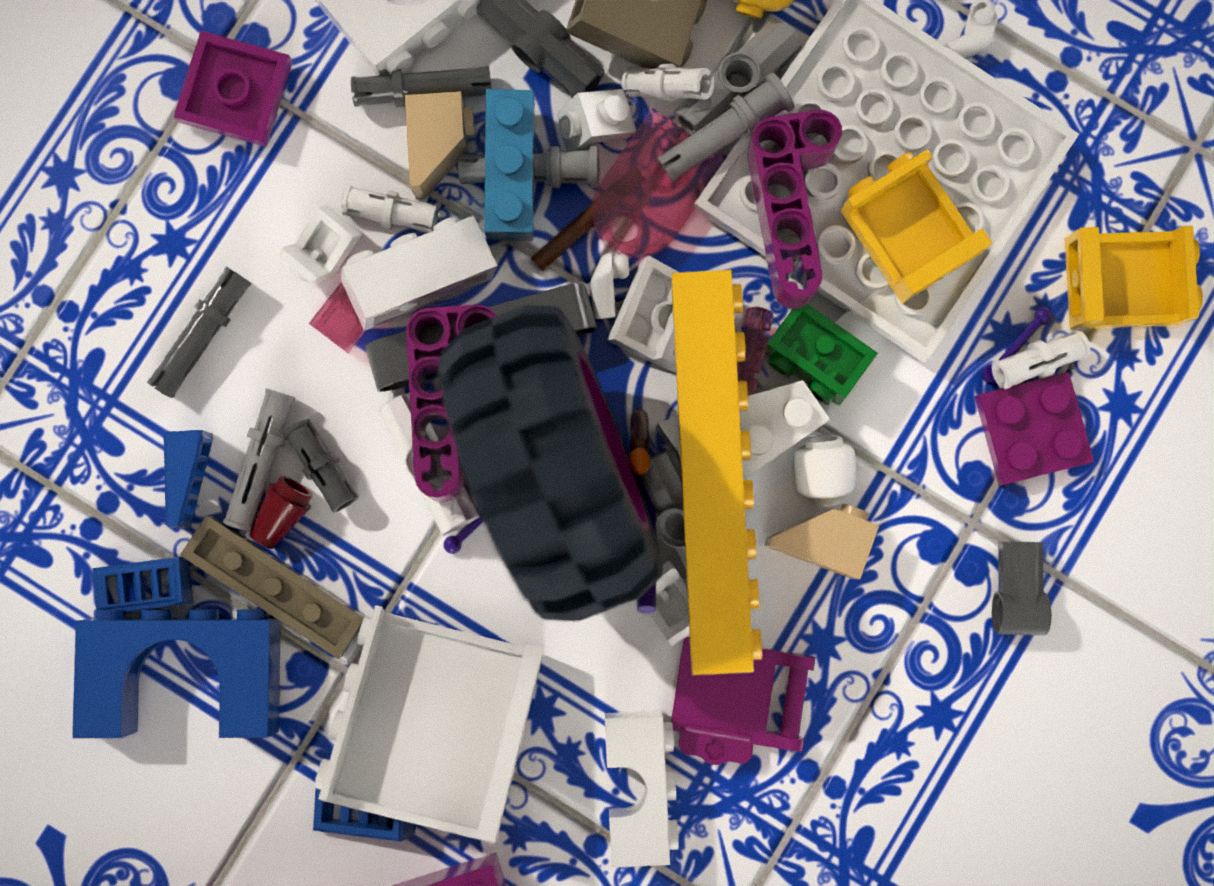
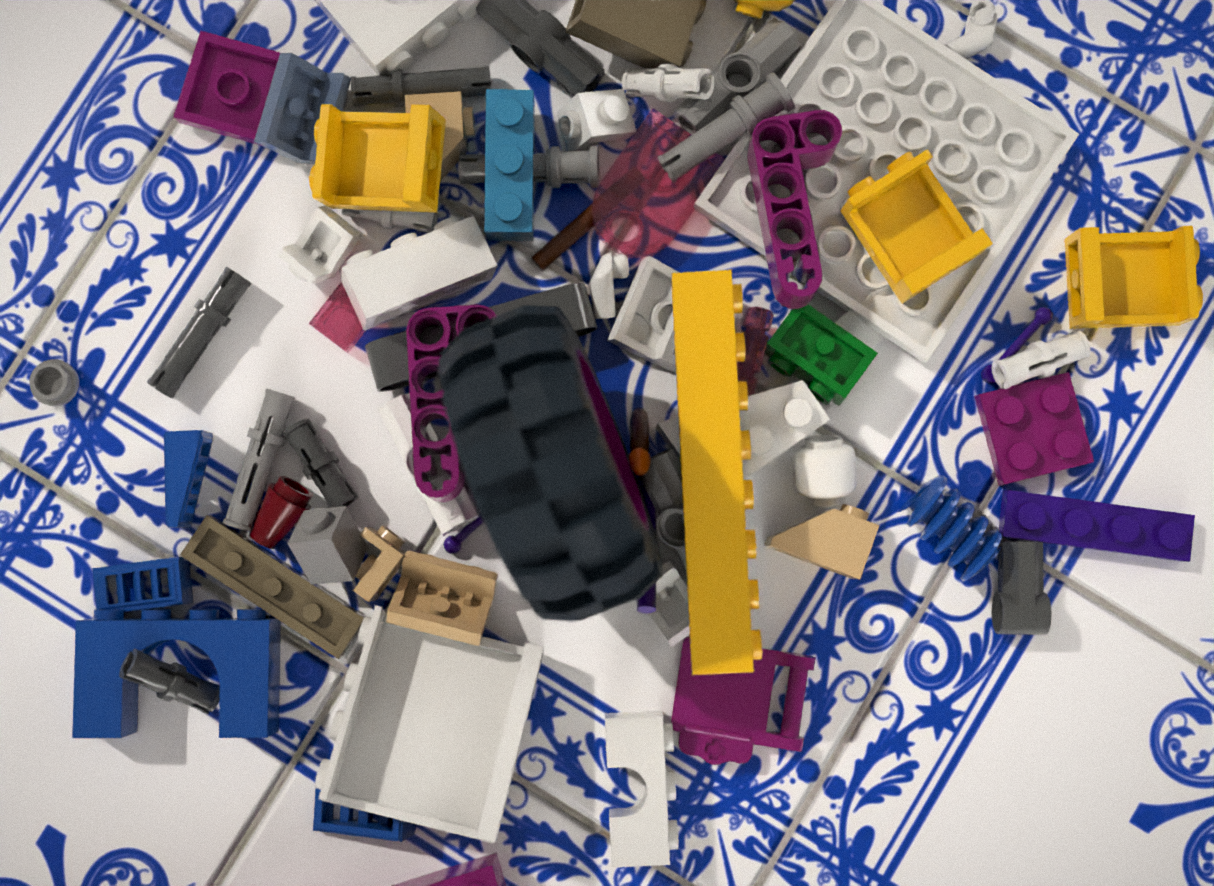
(54, 382): none -> light grey plate
(170, 681): none -> dark grey pin
(295, 106): none -> sand blue bracket
(328, 545): none -> light grey brick
(378, 159): none -> yellow panel
(380, 570): none -> tan bracket
(443, 598): none -> tan bracket
(953, 526): none -> blue piece
(1096, 525): none -> dark purple plate

